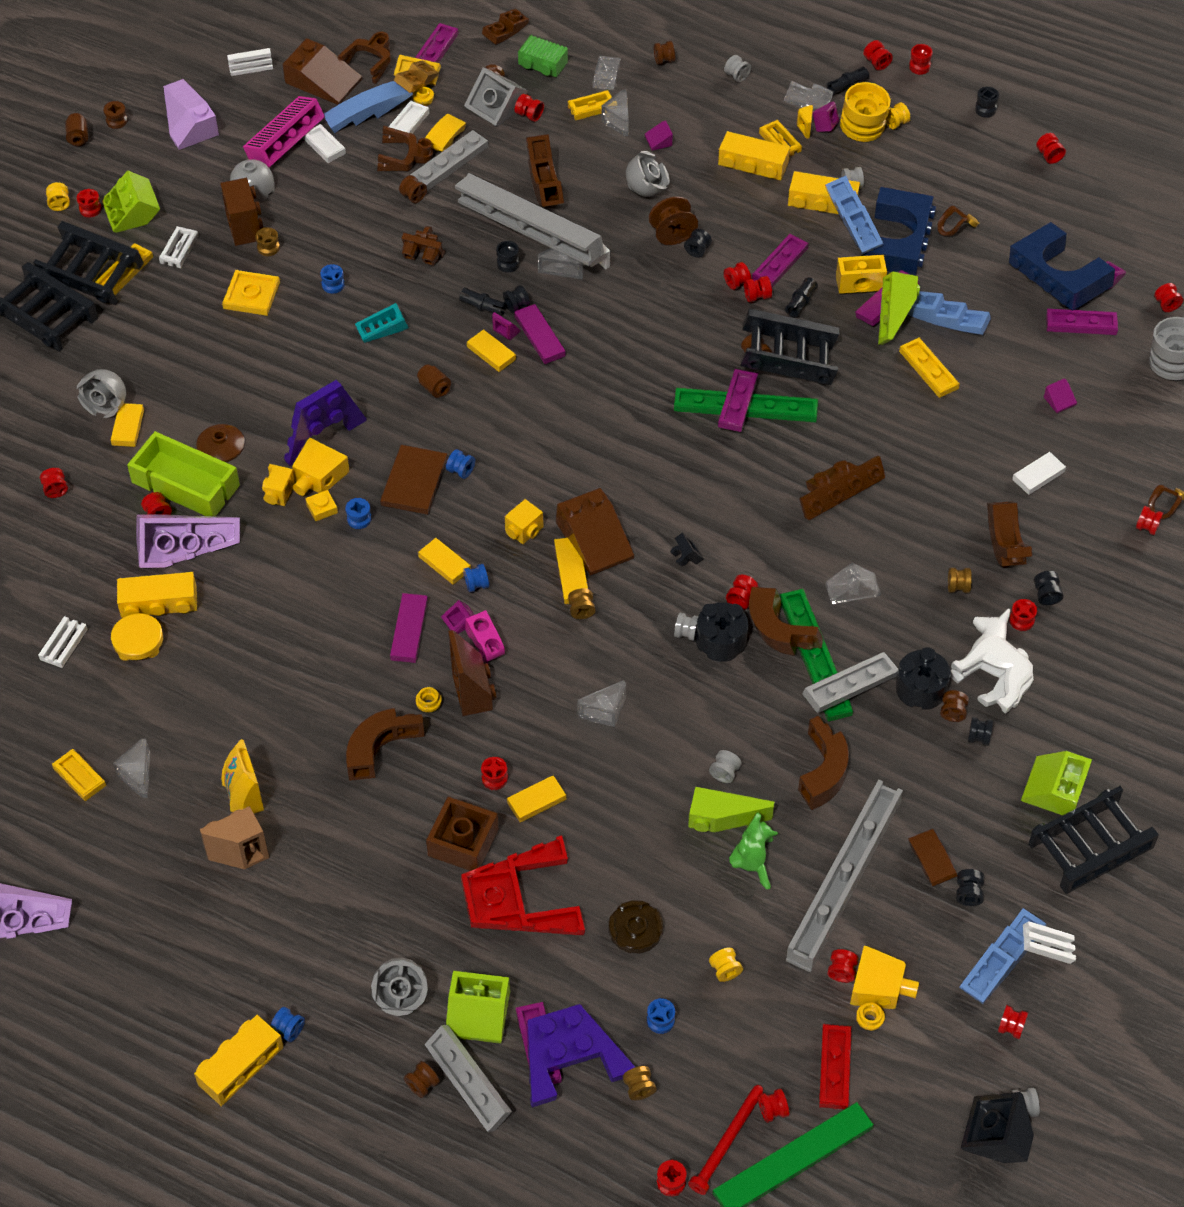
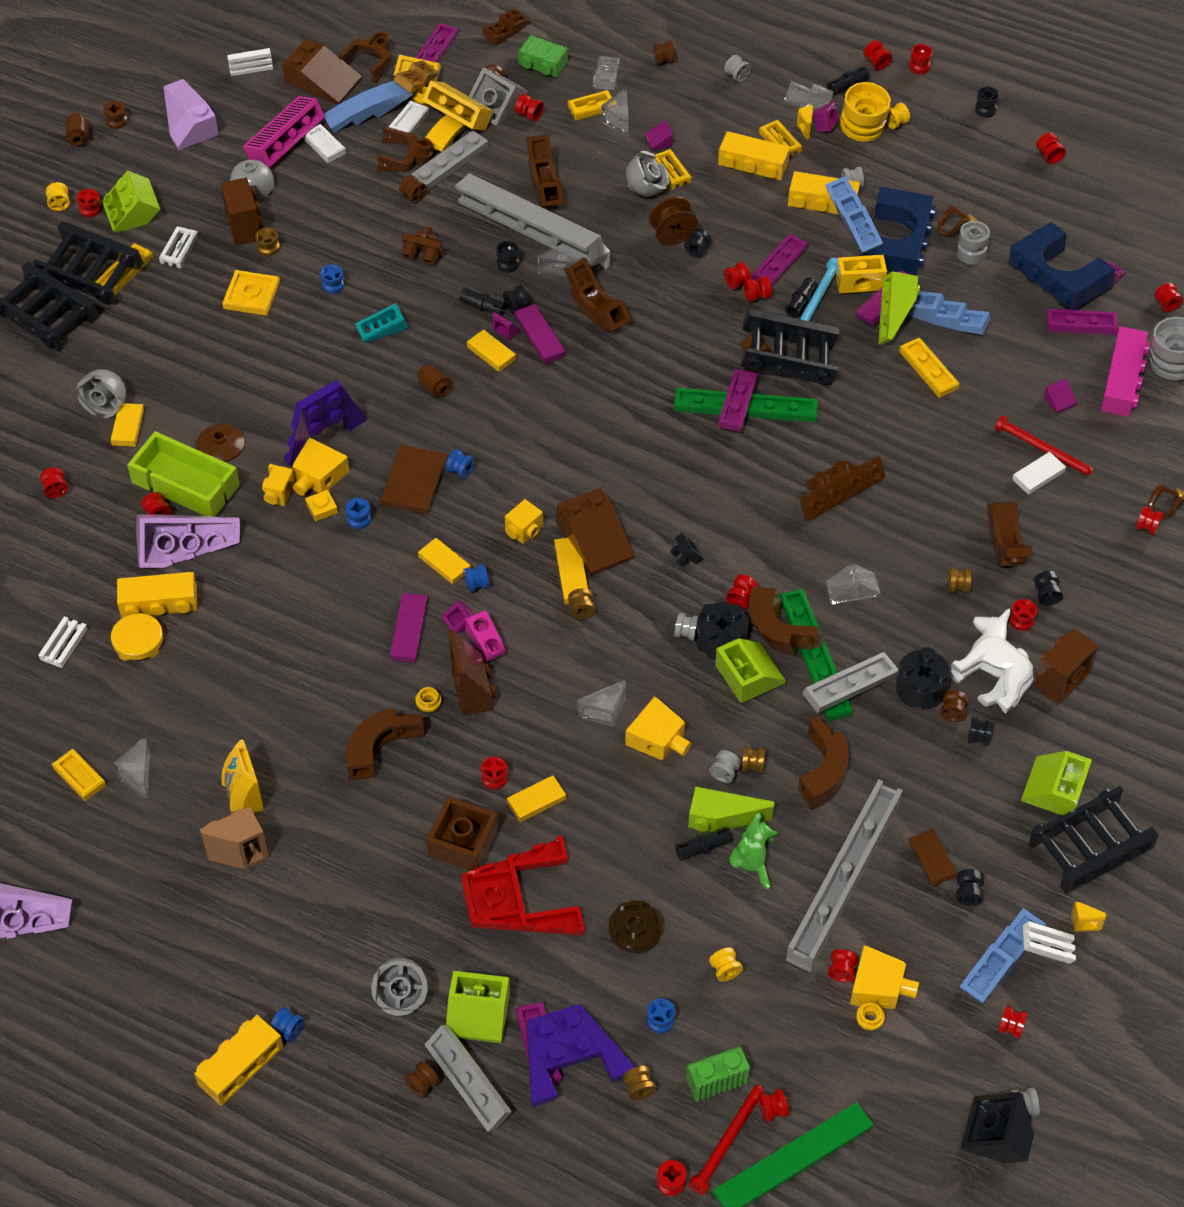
(457, 105): none -> yellow brick
(592, 300): none -> reddish brown arch
(657, 731): none -> yellow torso
(673, 176): none -> yellow tile
(702, 843): none -> black pin
(717, 1073): none -> bright green brick
(747, 669): none -> lime slope
(753, 759): none -> pearl gold wheel
(821, 289): none -> medium azure bar
(835, 1067): red tile -> none
(973, 242): none -> light grey wheel
(1003, 424): none -> red bar
(1065, 665): none -> reddish brown brick
(1087, 918): none -> yellow slope
(1124, 371): none -> dark pink brick

